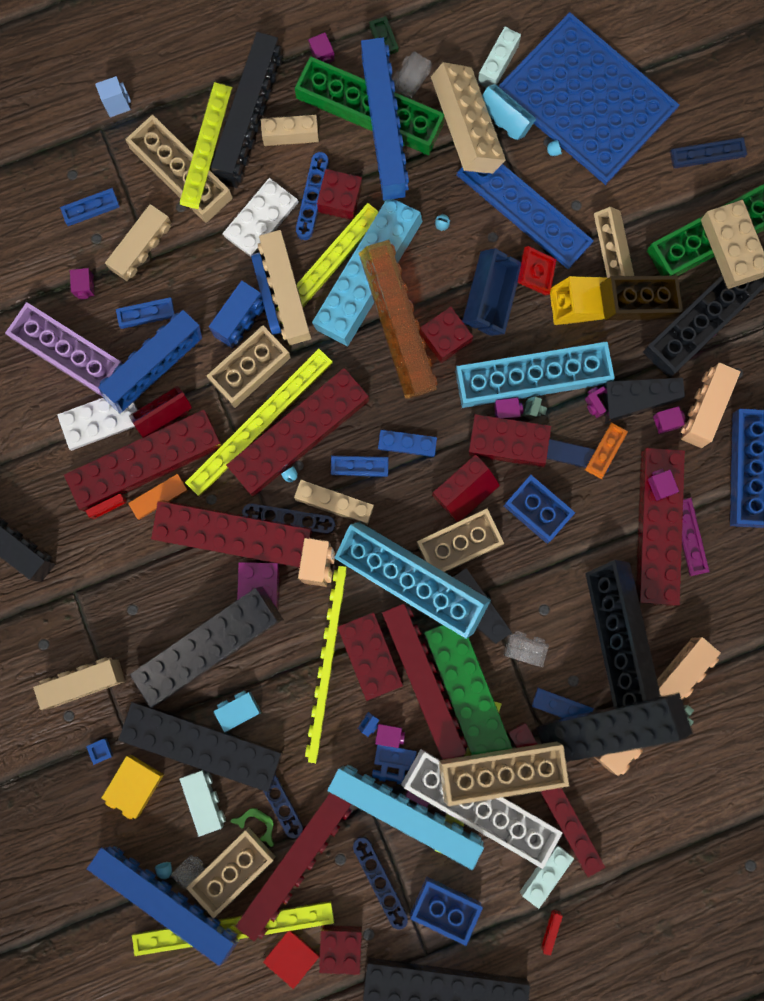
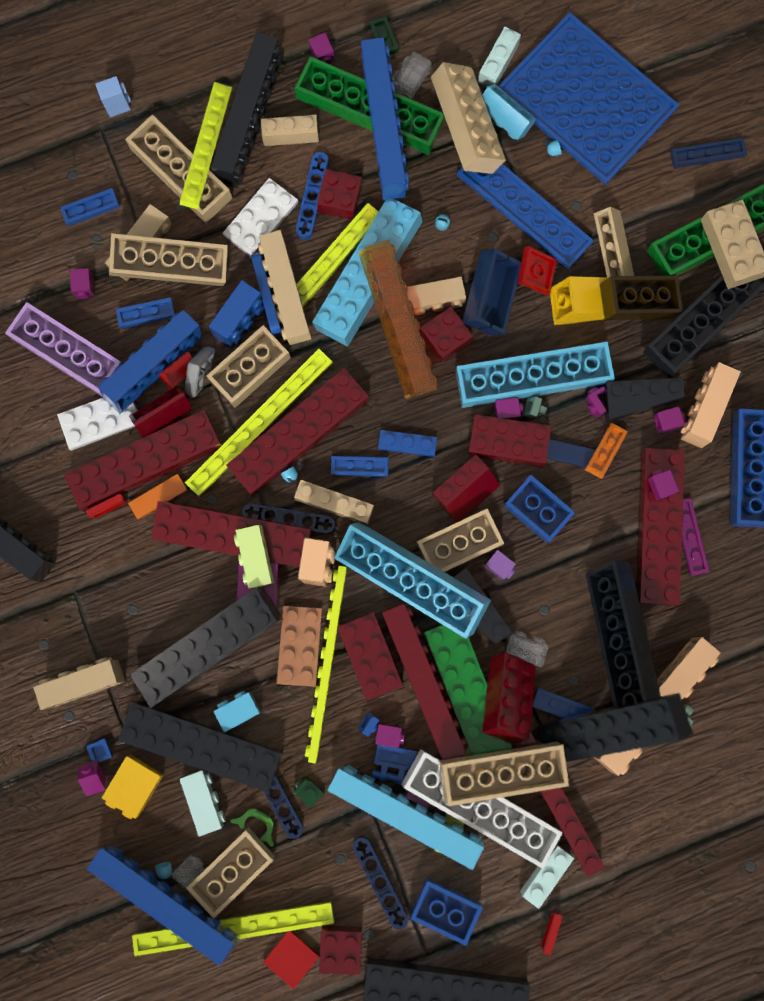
(91, 778): none -> magenta brick
(168, 260): none -> tan brick
(176, 371): none -> red tile
(196, 371): none -> light grey brick
(254, 556): none -> yellowish green brick
(292, 867): dark red brick -> none
(299, 646): none -> nougat plate
(308, 791): none -> dark green bracket
(437, 295): none -> tan brick
(500, 566): none -> medium lavender brick
(509, 698): none -> dark red brick

